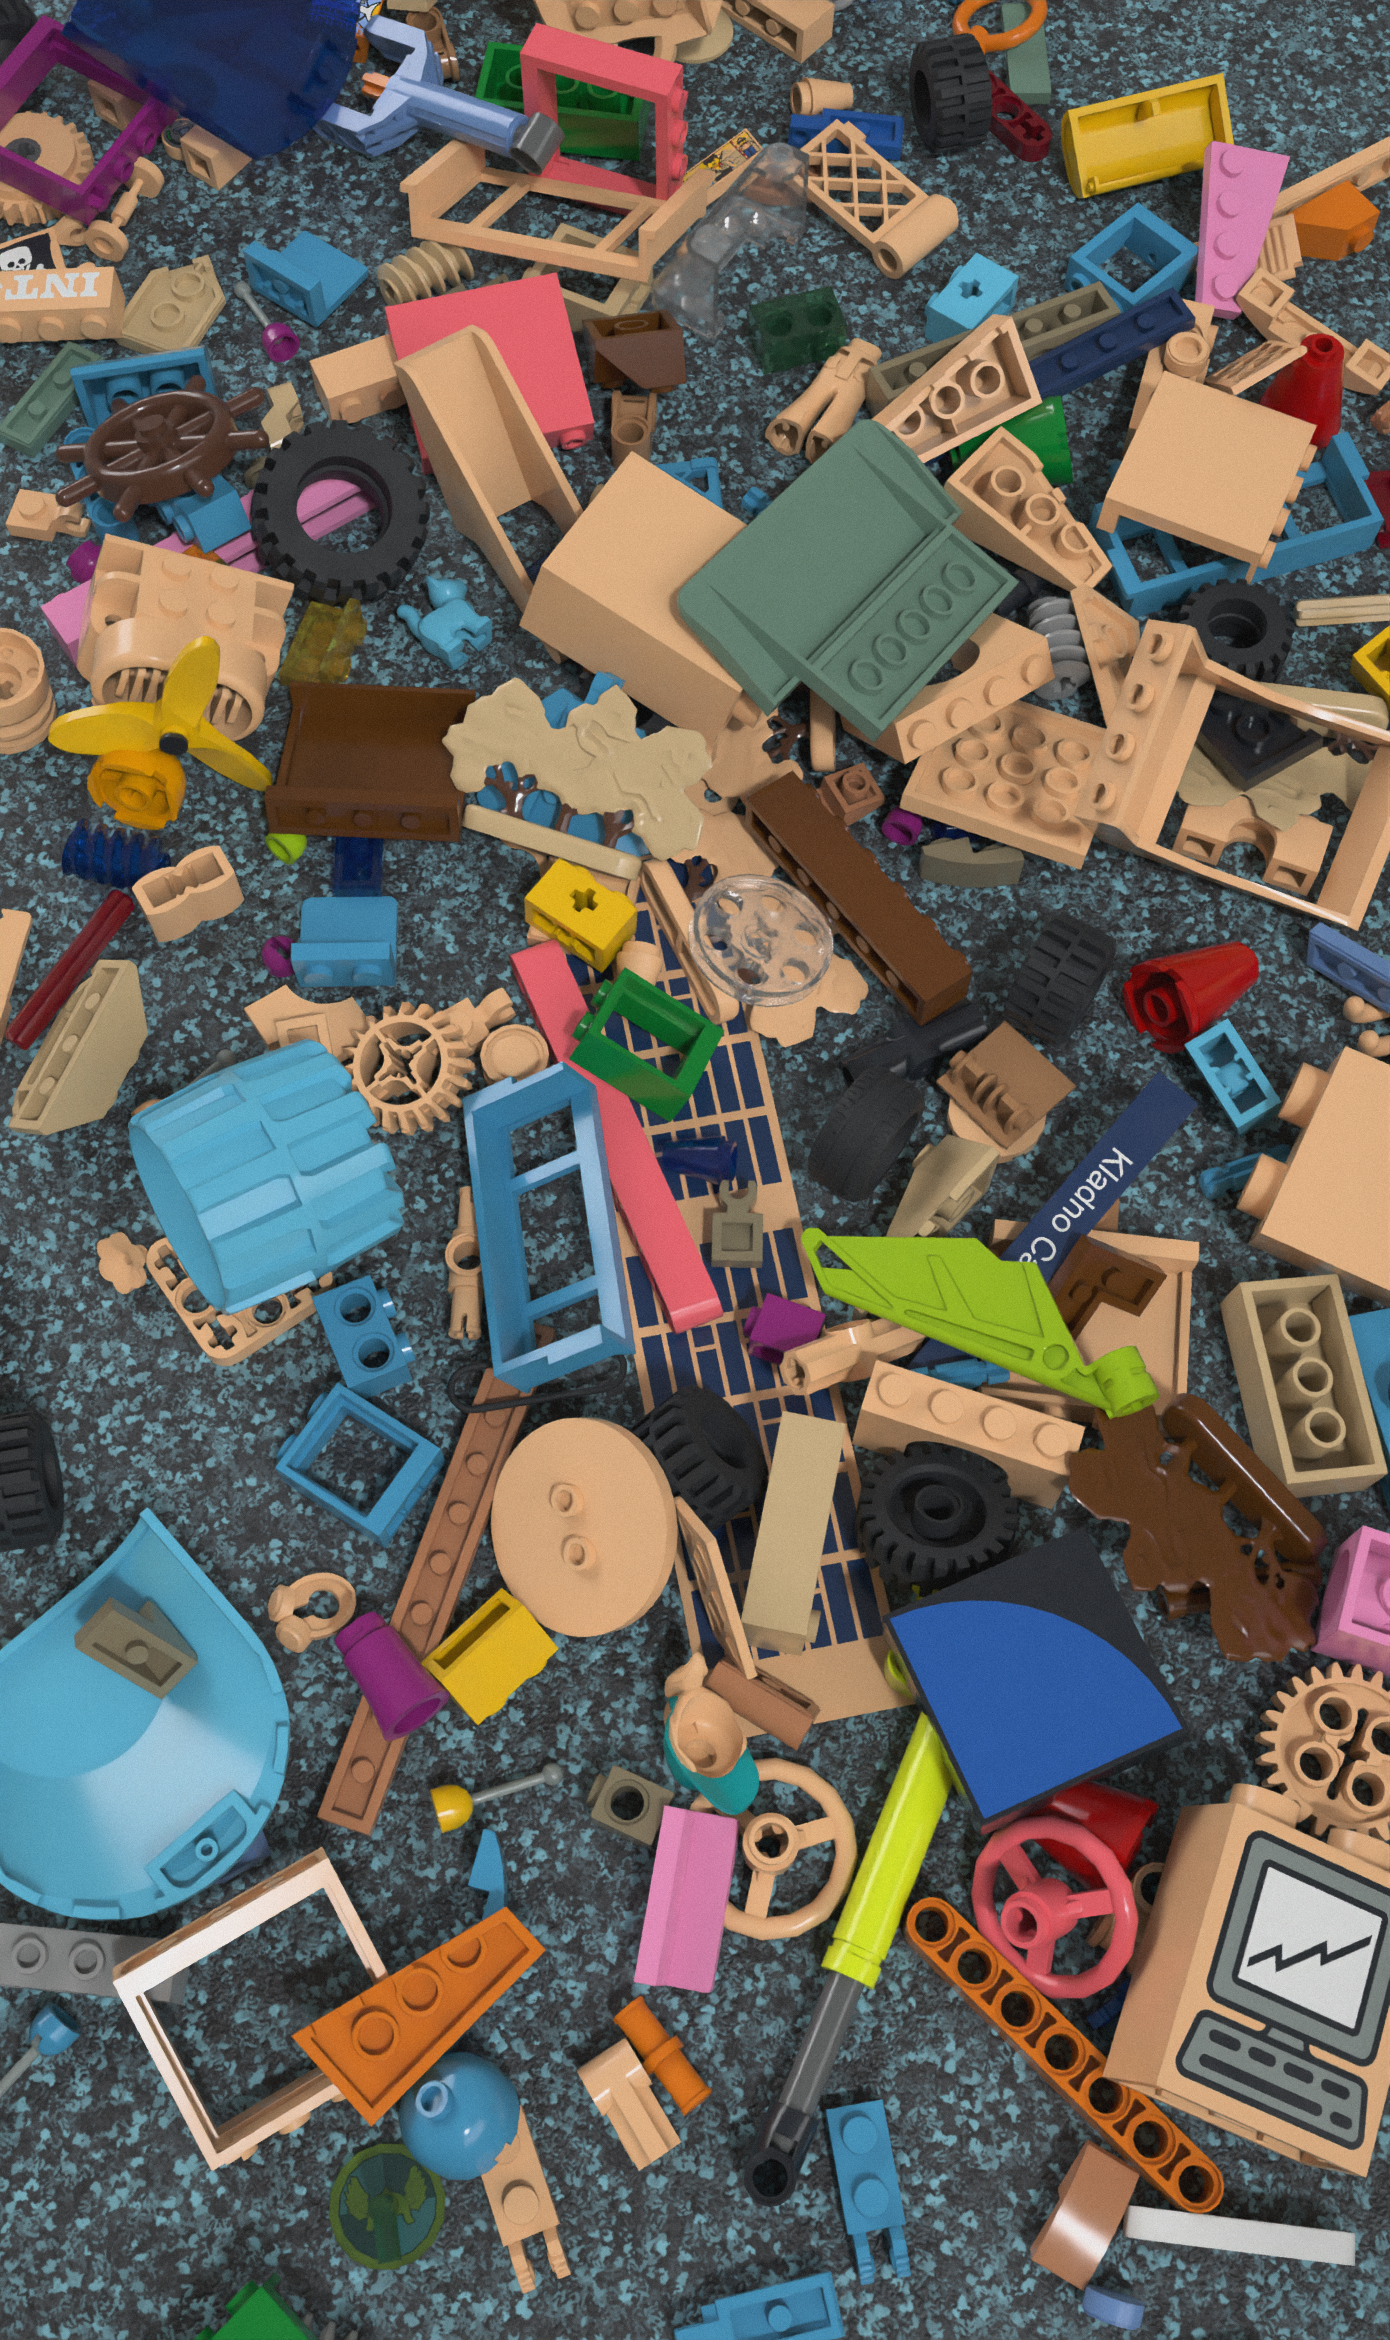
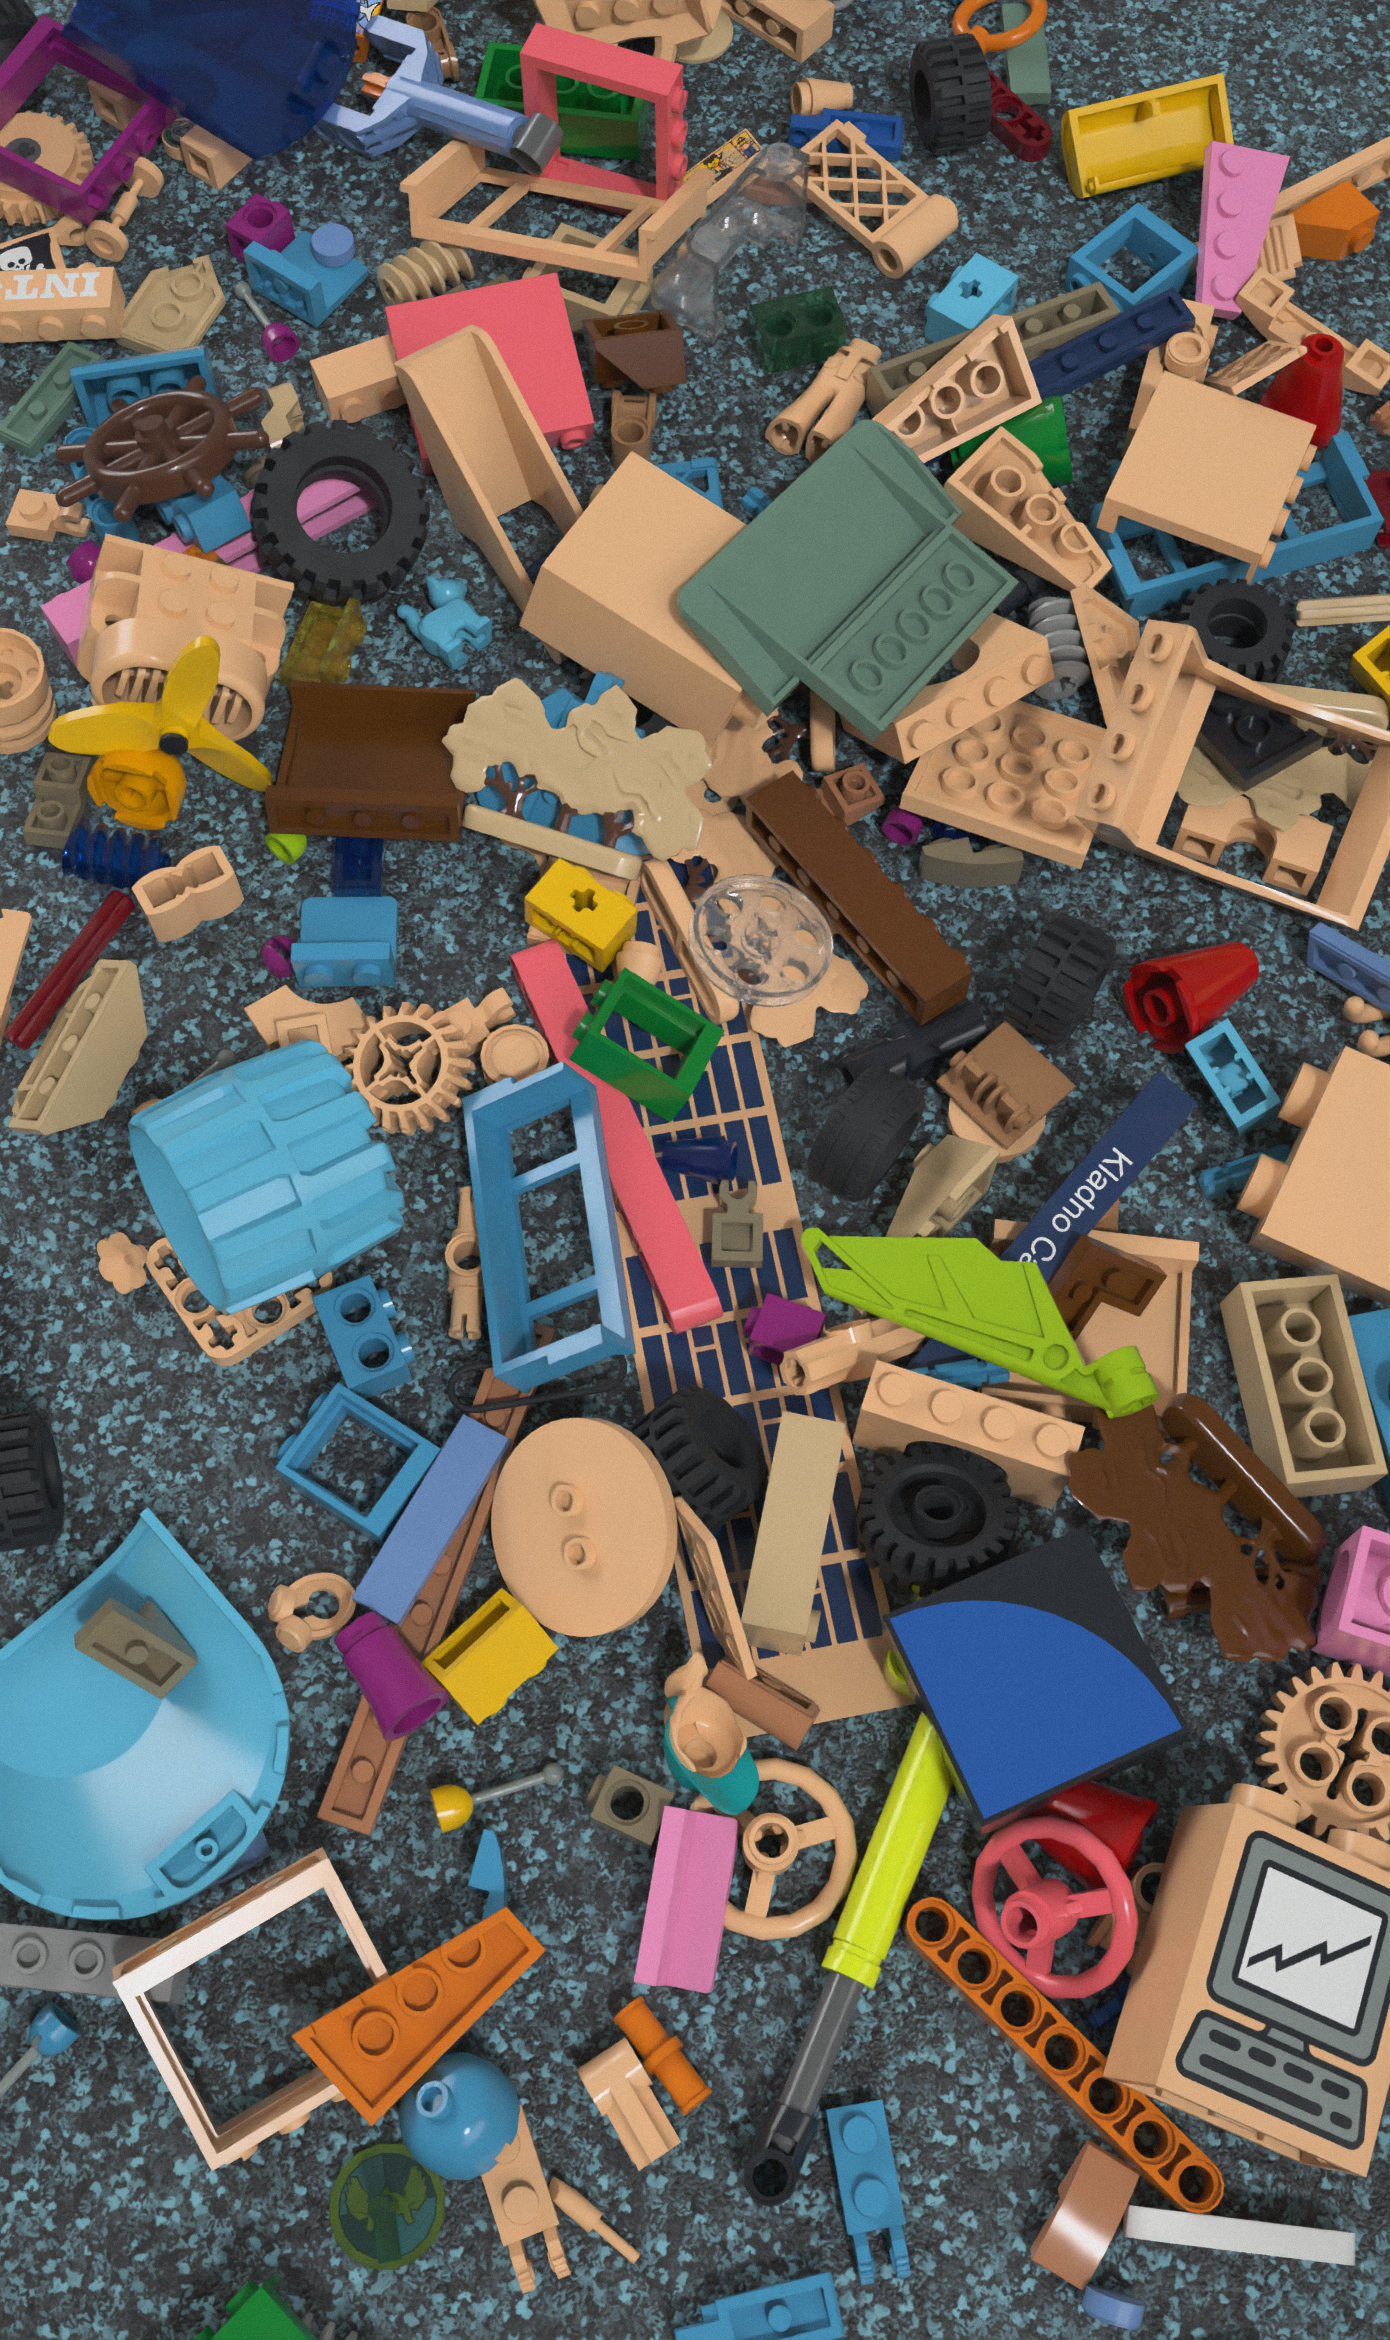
(59, 799): none -> dark tan slope
(261, 222): none -> magenta brick
(333, 245): none -> medium blue tile
(431, 1520): none -> medium blue tile
(588, 2216): none -> light nougat piece

